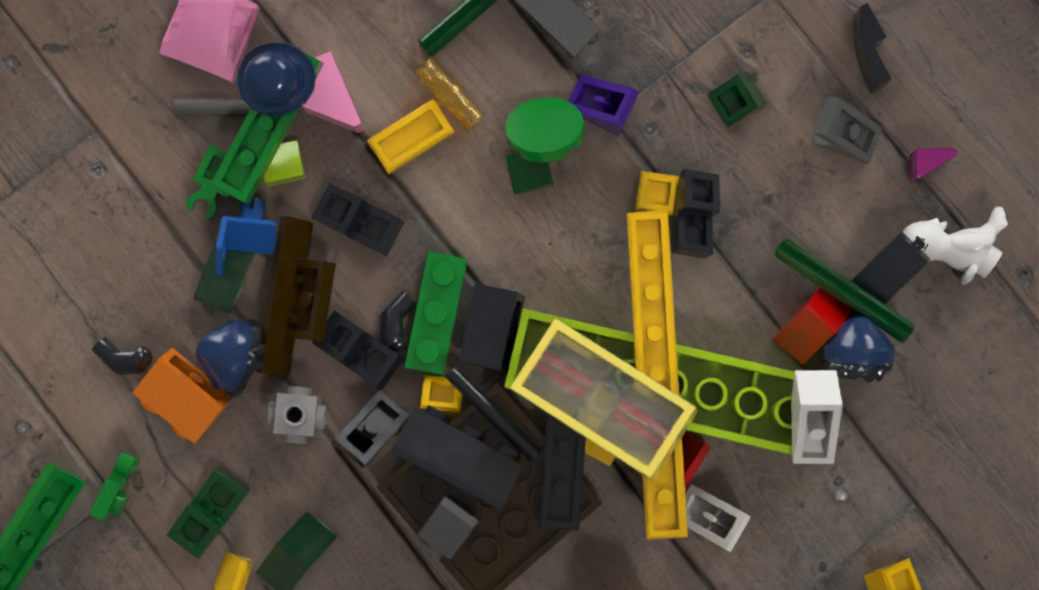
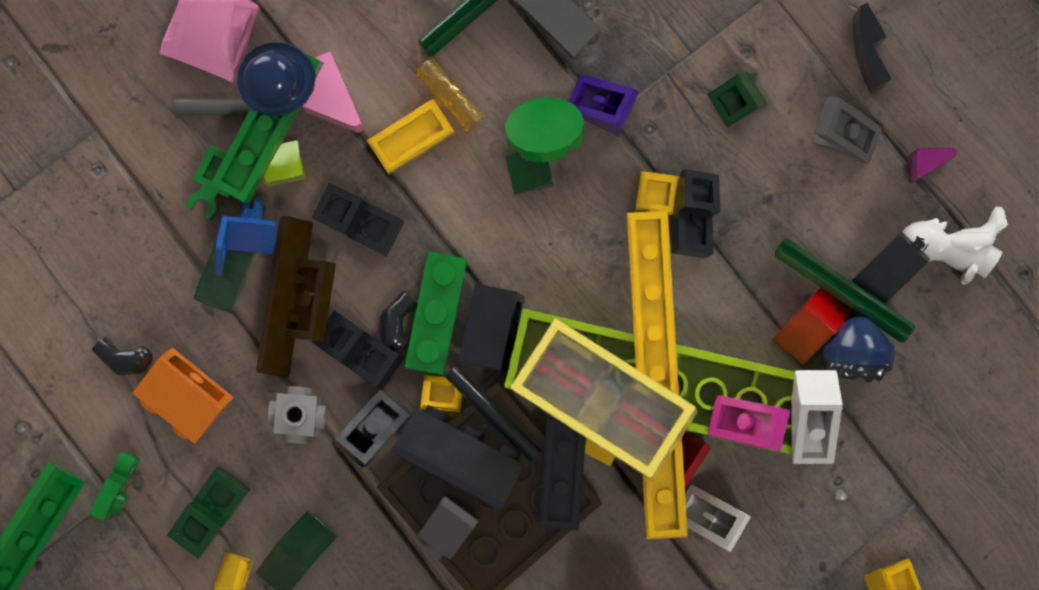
(231, 354): dark blue hair -> none
(749, 423): none -> dark pink slope

